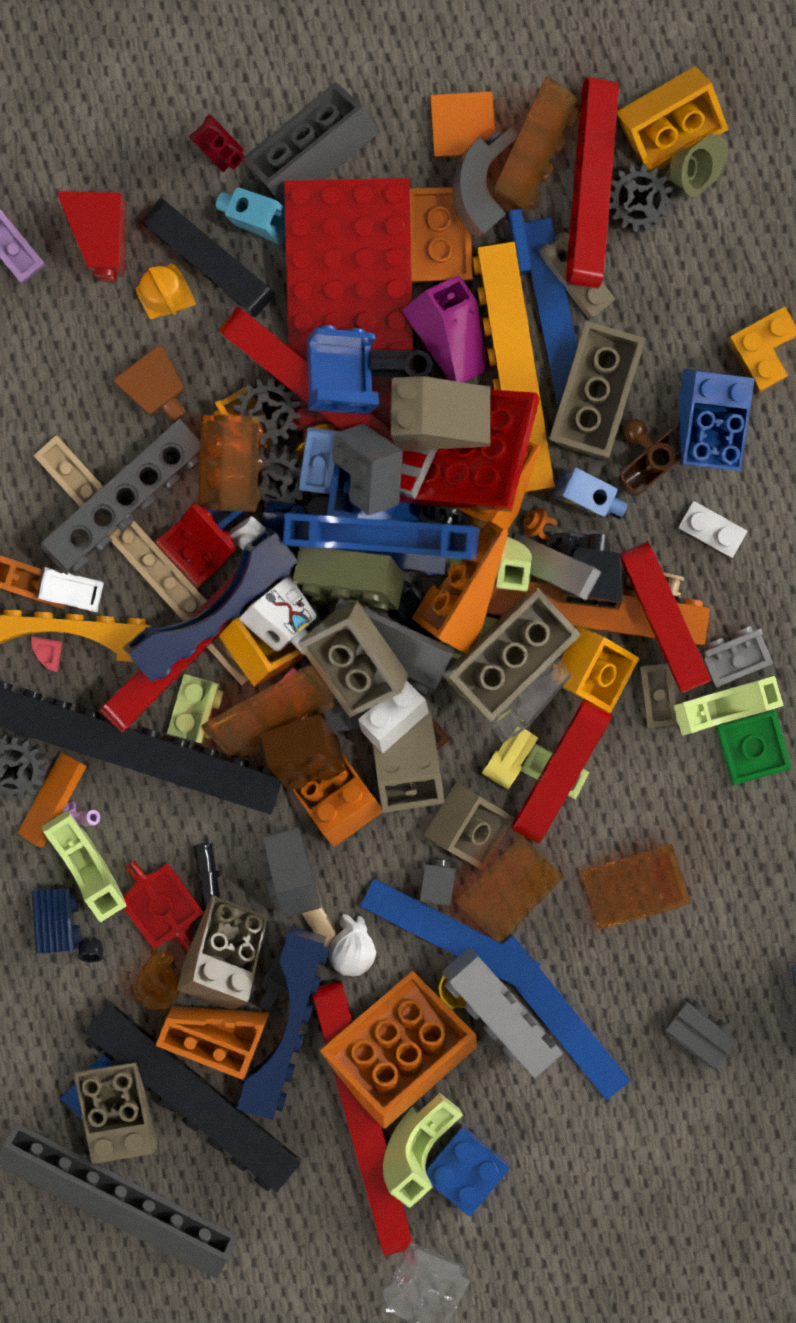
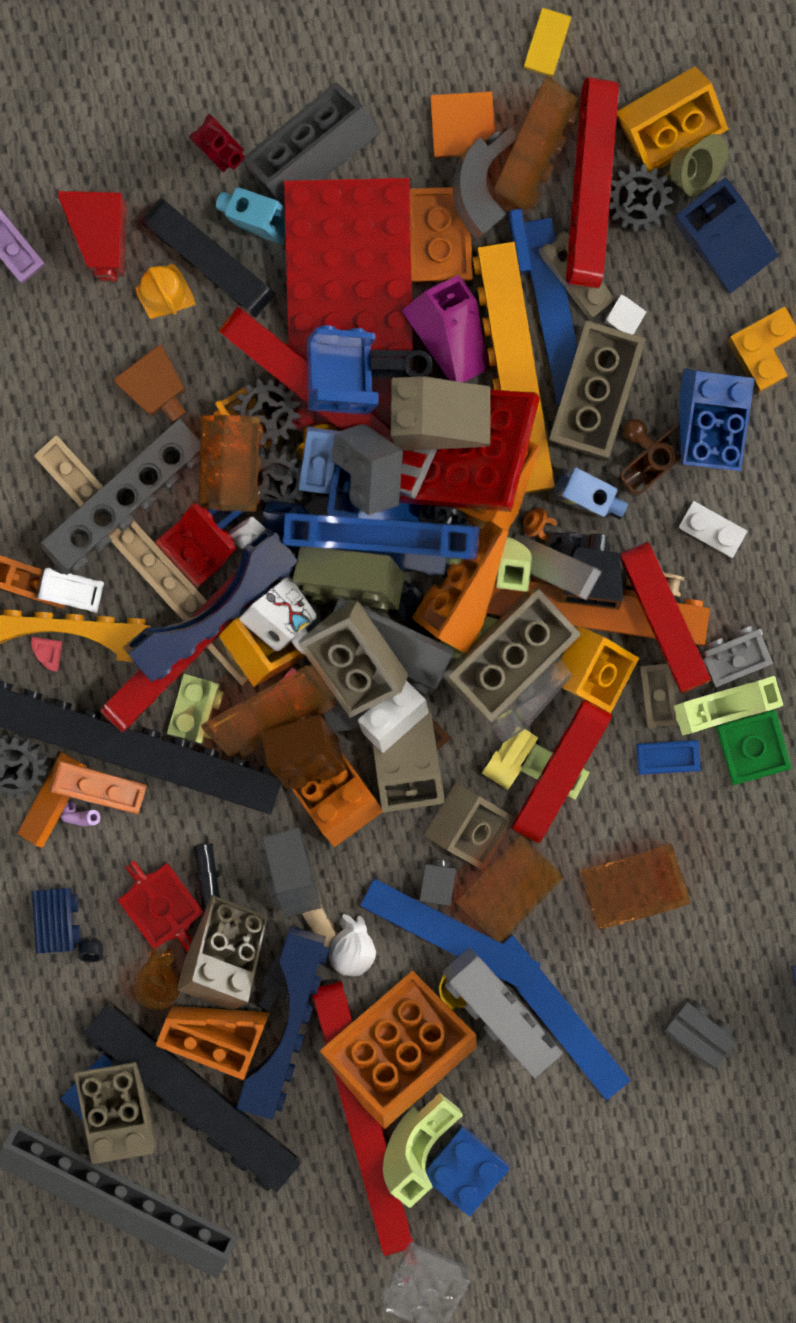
(86, 865): yellowish green arch -> none
(97, 787): none -> orange tile
(547, 42): none -> yellow tile
(625, 315): none -> white slope
(668, 757): none -> blue tile
(726, 235): none -> dark blue slope

